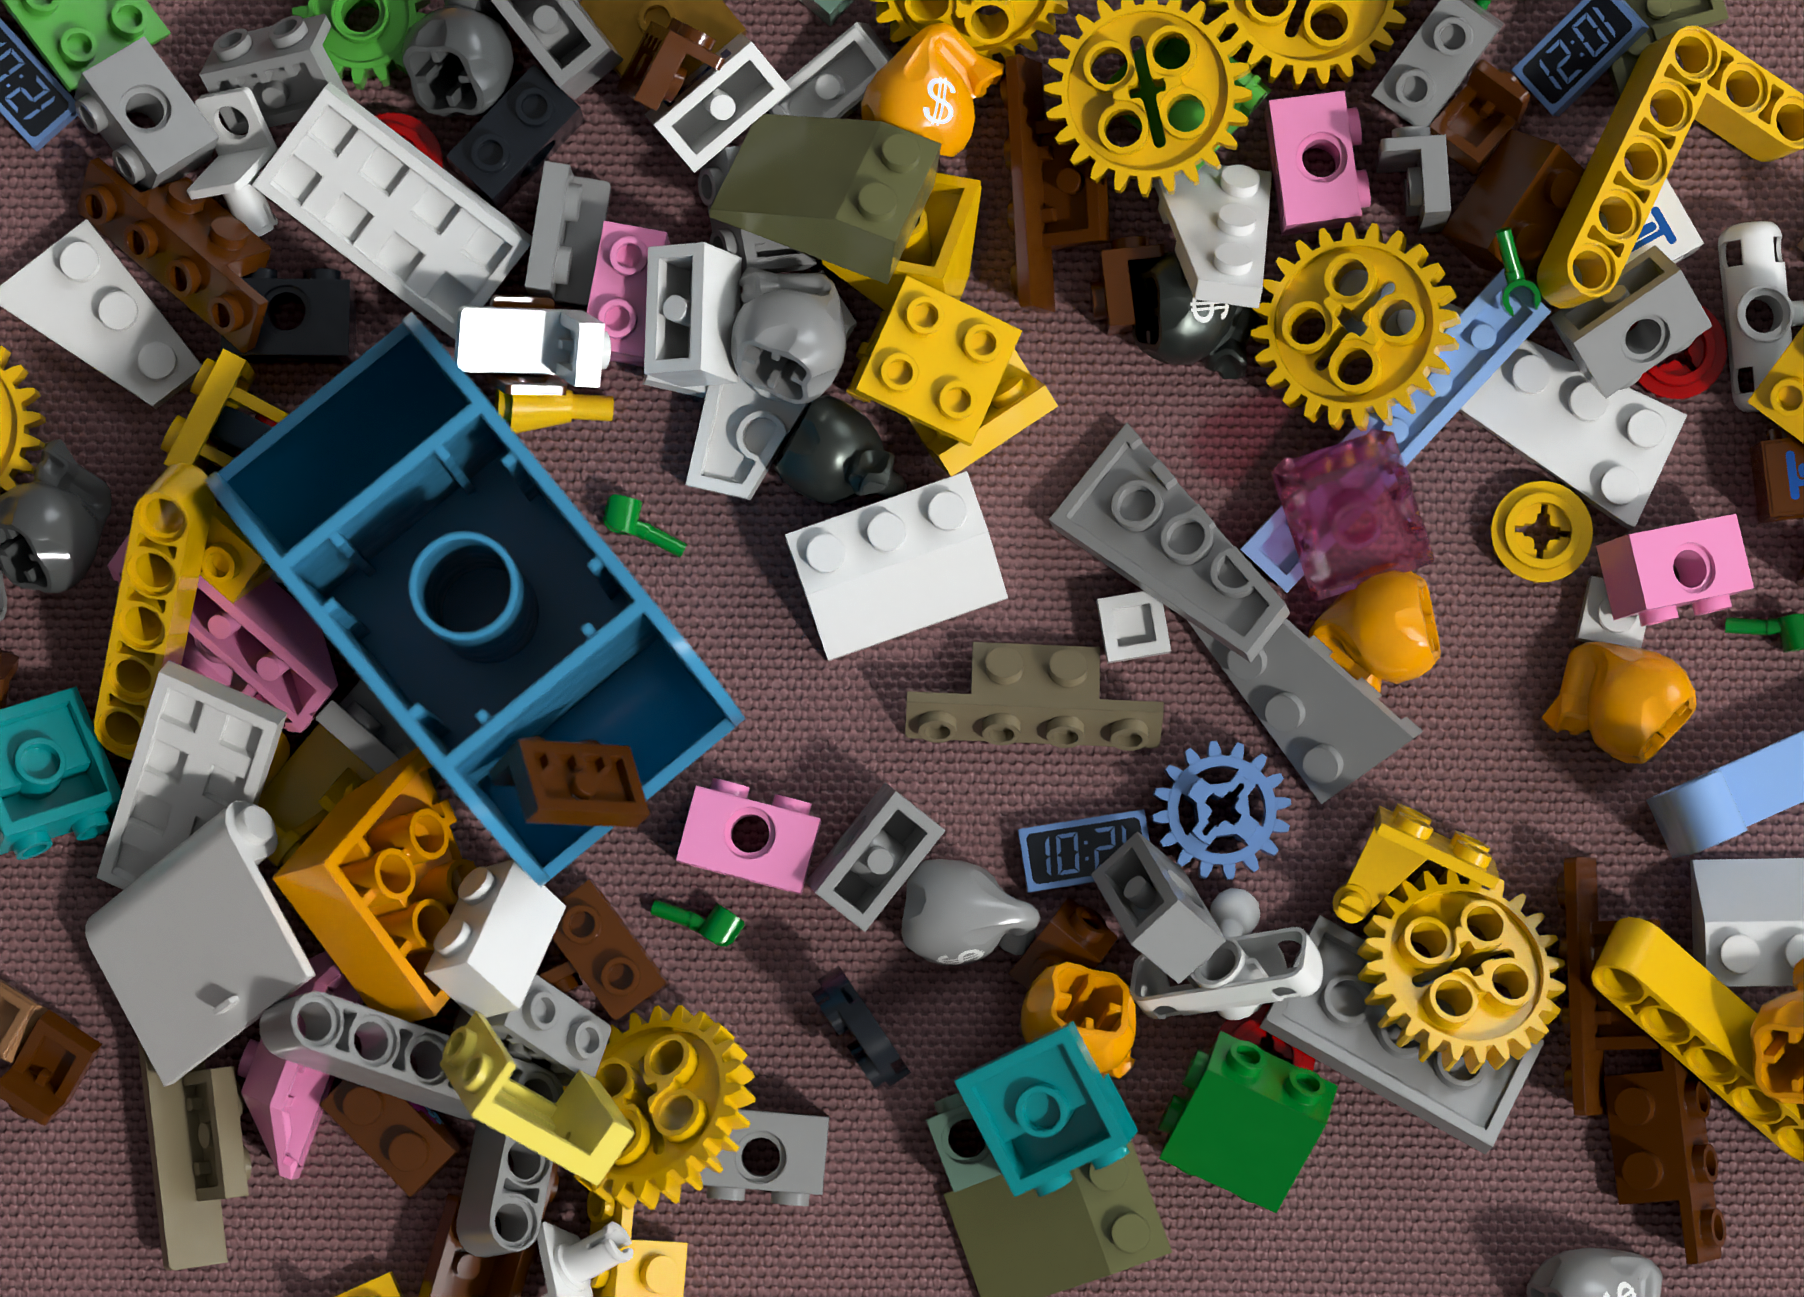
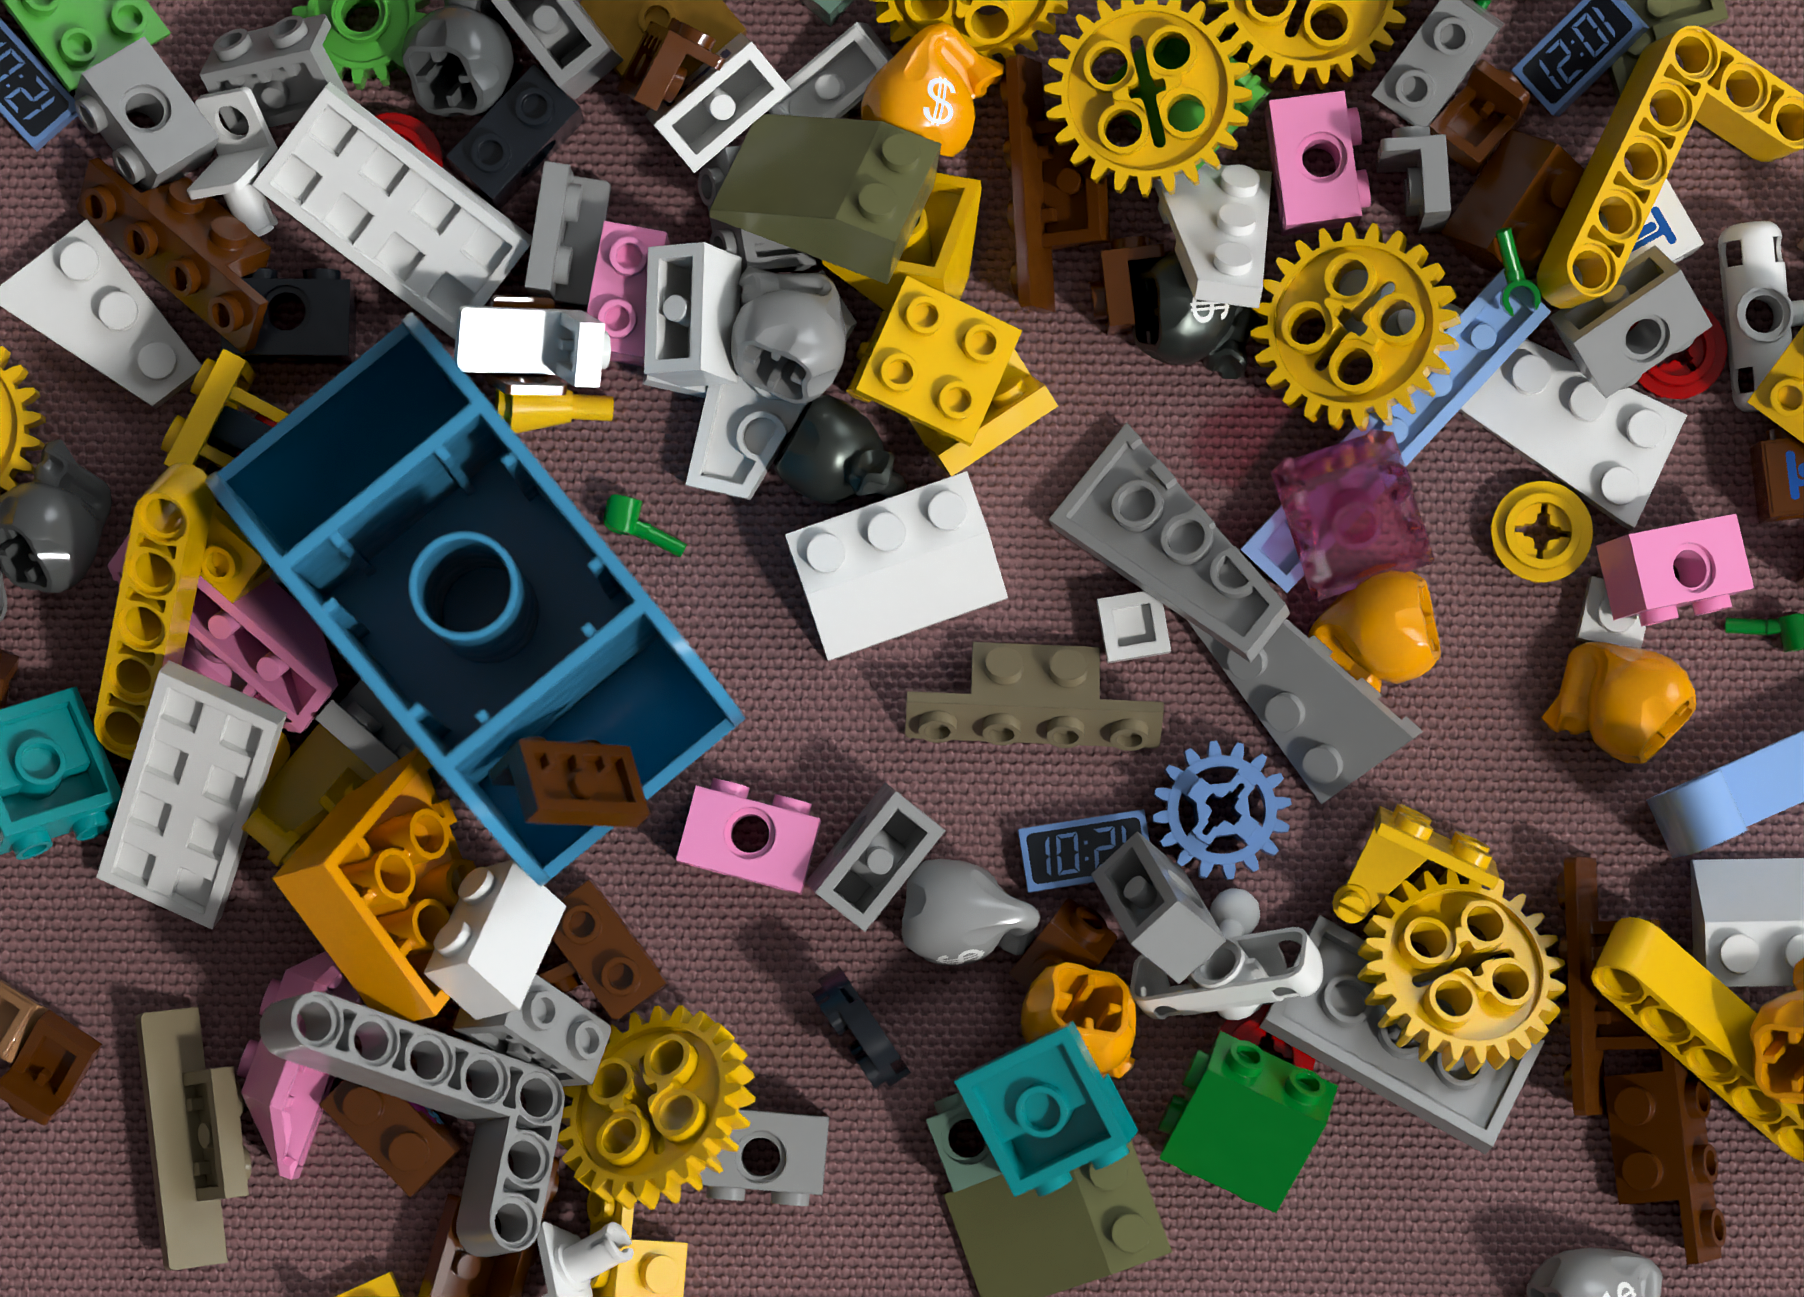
(199, 942): white door -> none
(578, 1132): light yellow panel -> none
(719, 926): green hand -> none

